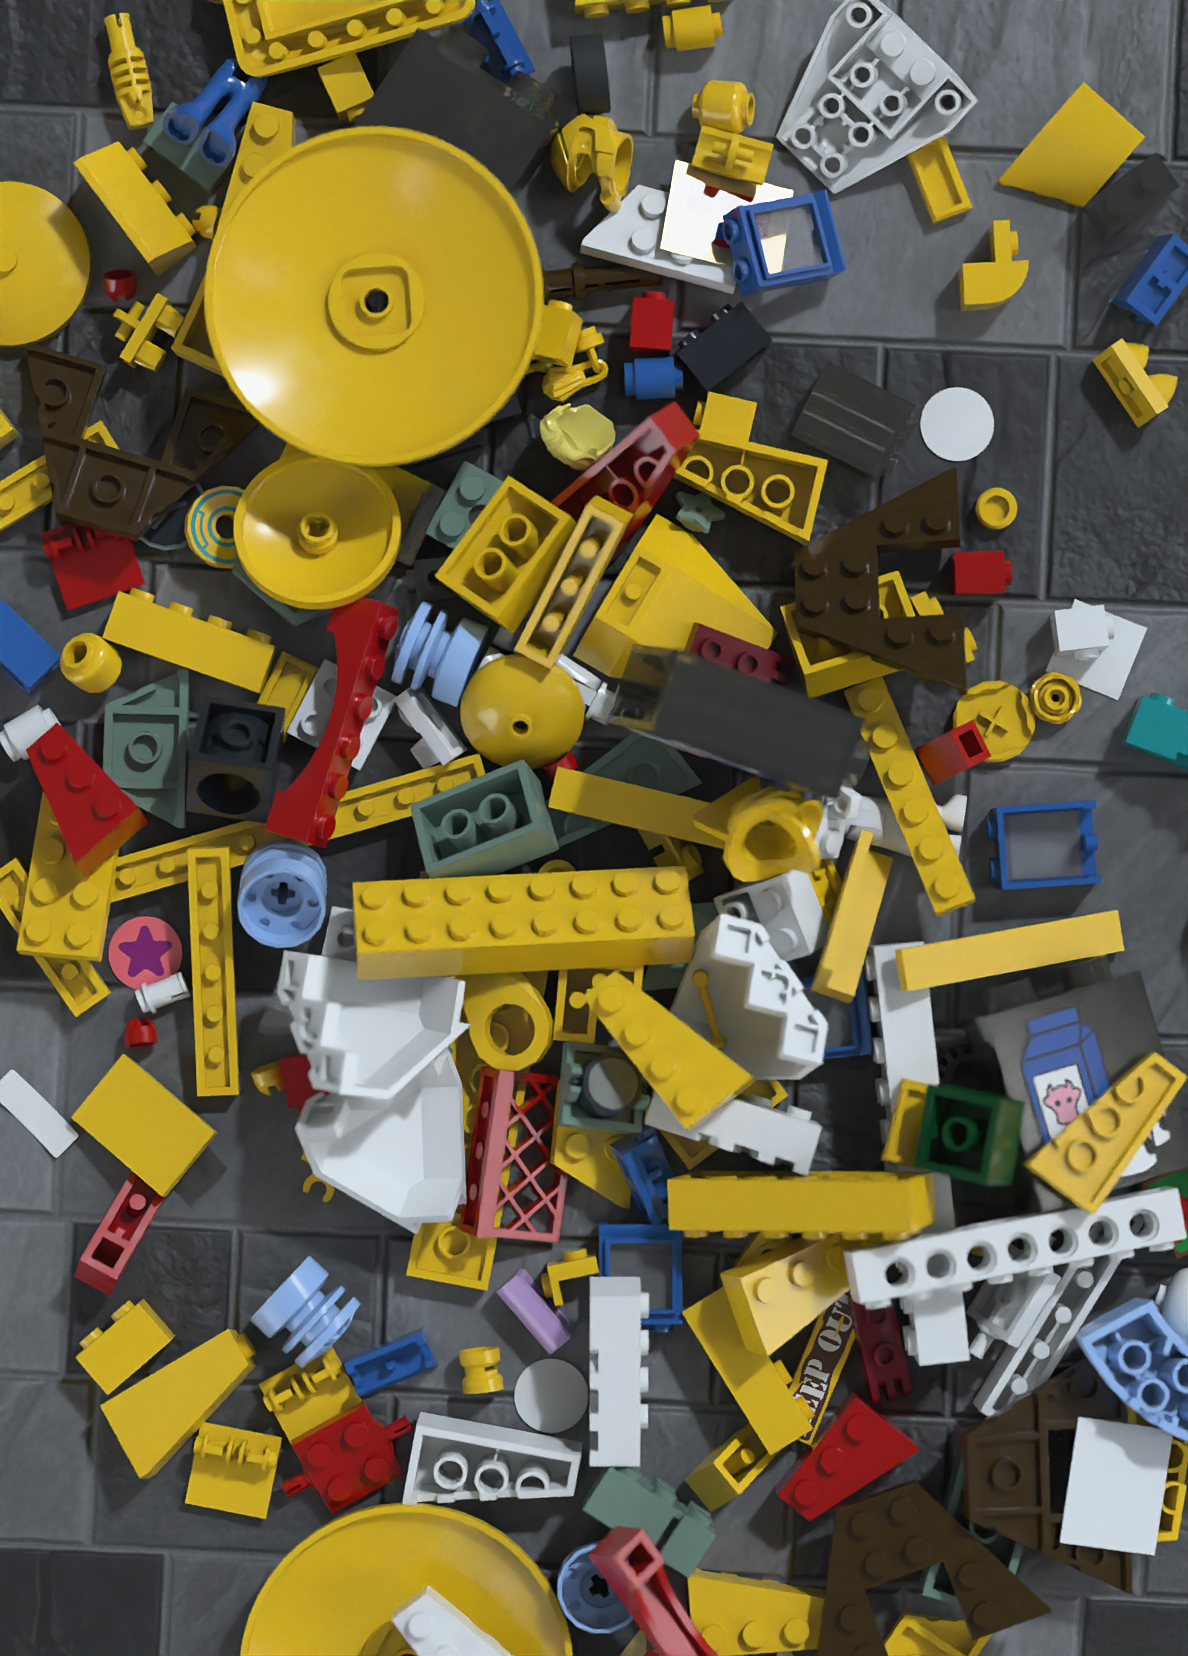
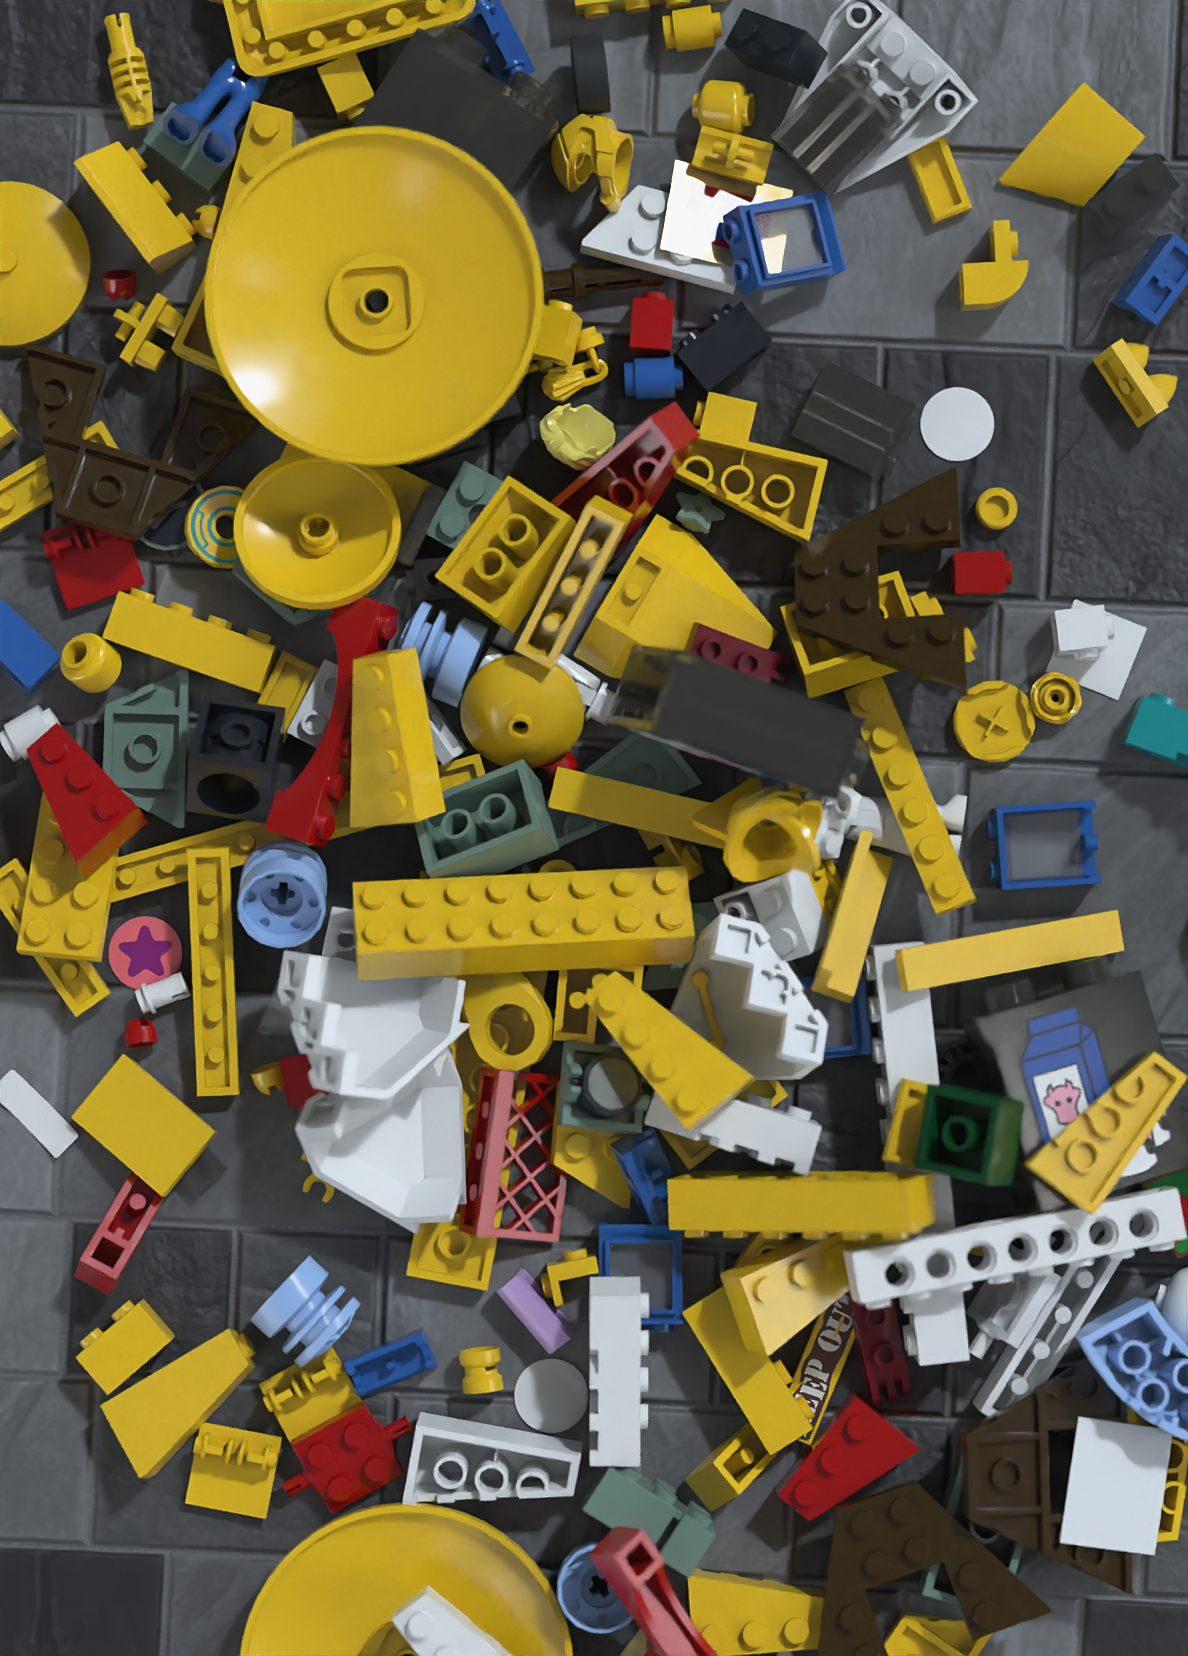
(392, 743): none -> yellow wedge
(776, 48): none -> black brick
(839, 126): none -> clear smoke brick
(953, 752): red brick -> none

